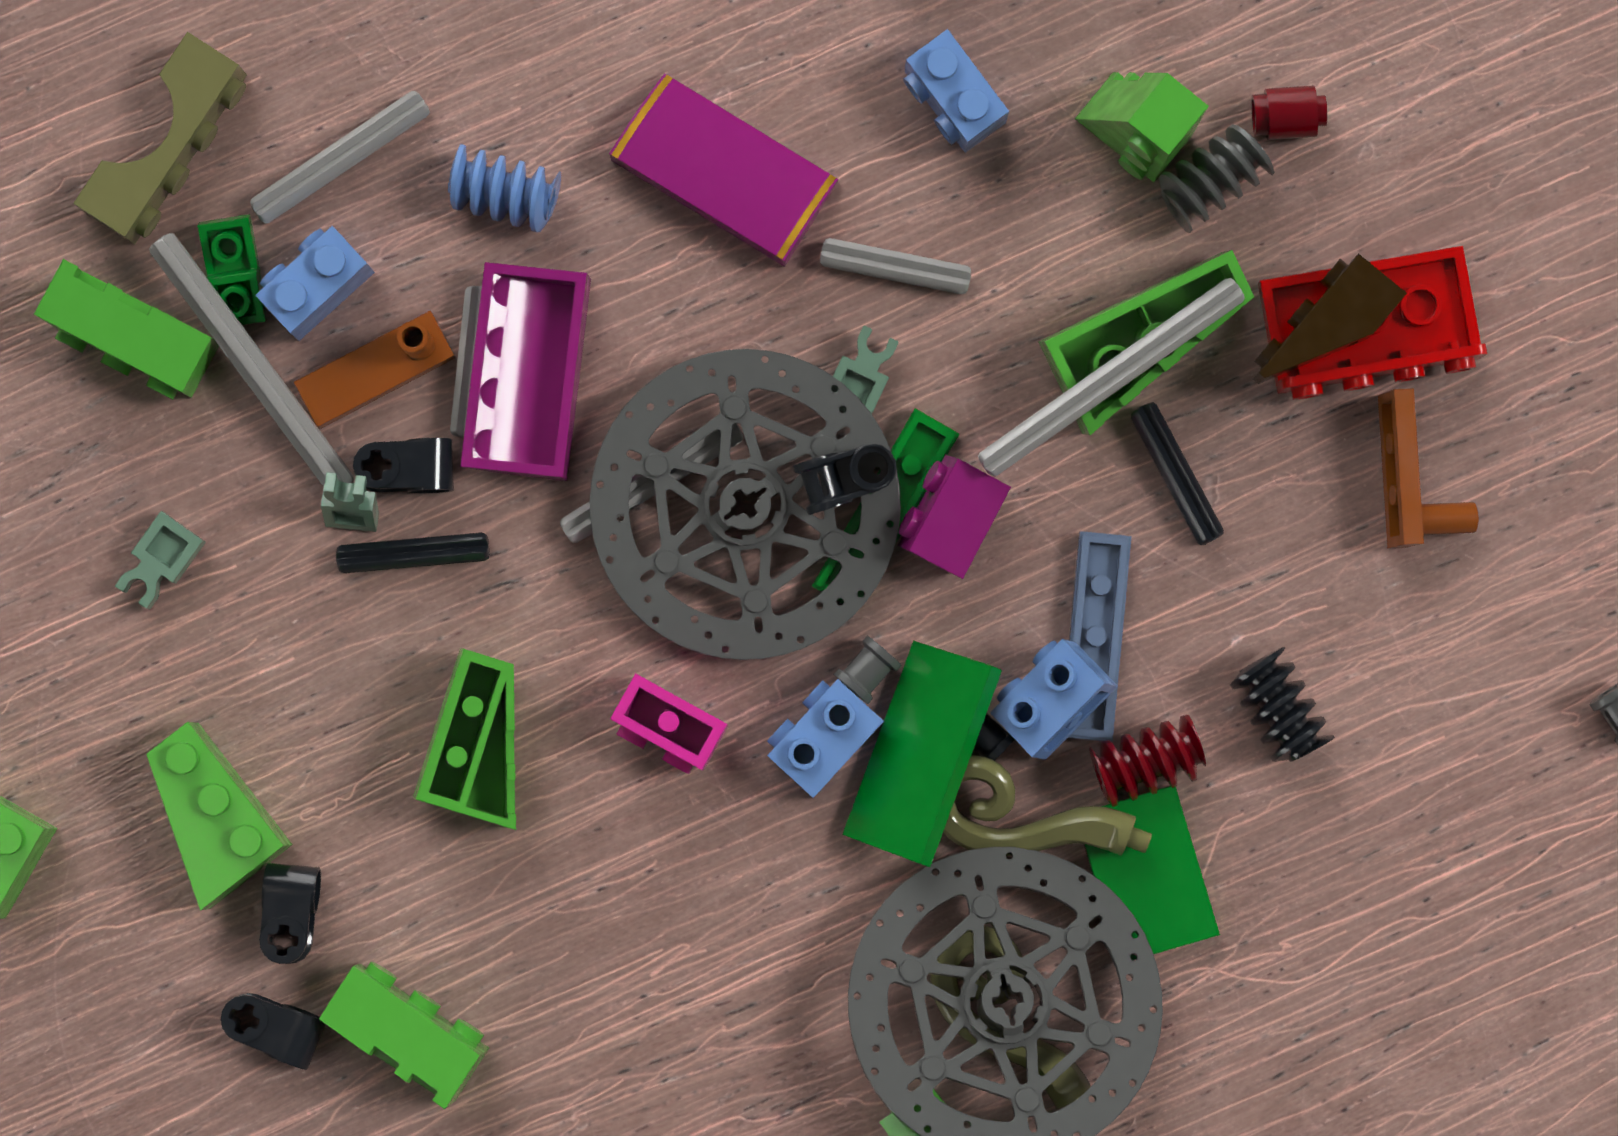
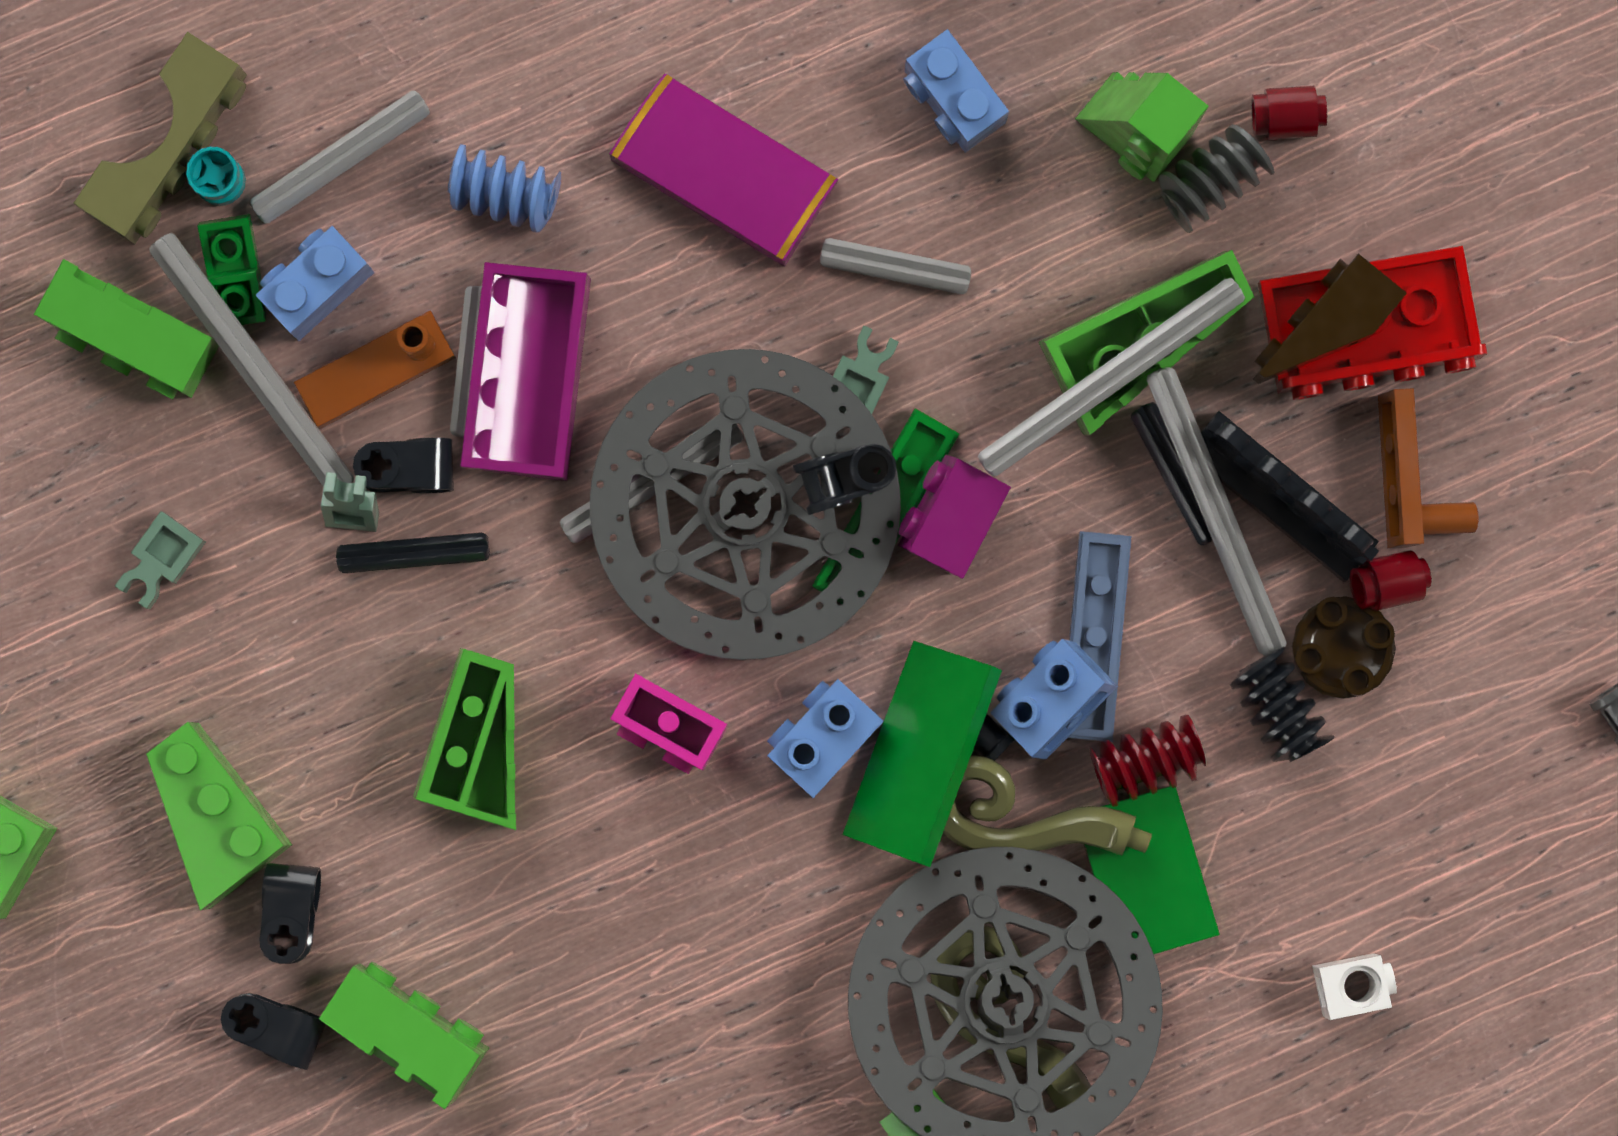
(210, 167): none -> teal wheel
(867, 669): dark grey bush -> none
(1216, 510): none -> light grey axle
(1287, 499): none -> black fence
(1331, 979): none -> white brick
(1343, 648): none -> dark brown dish
(1390, 581): none -> dark red brick

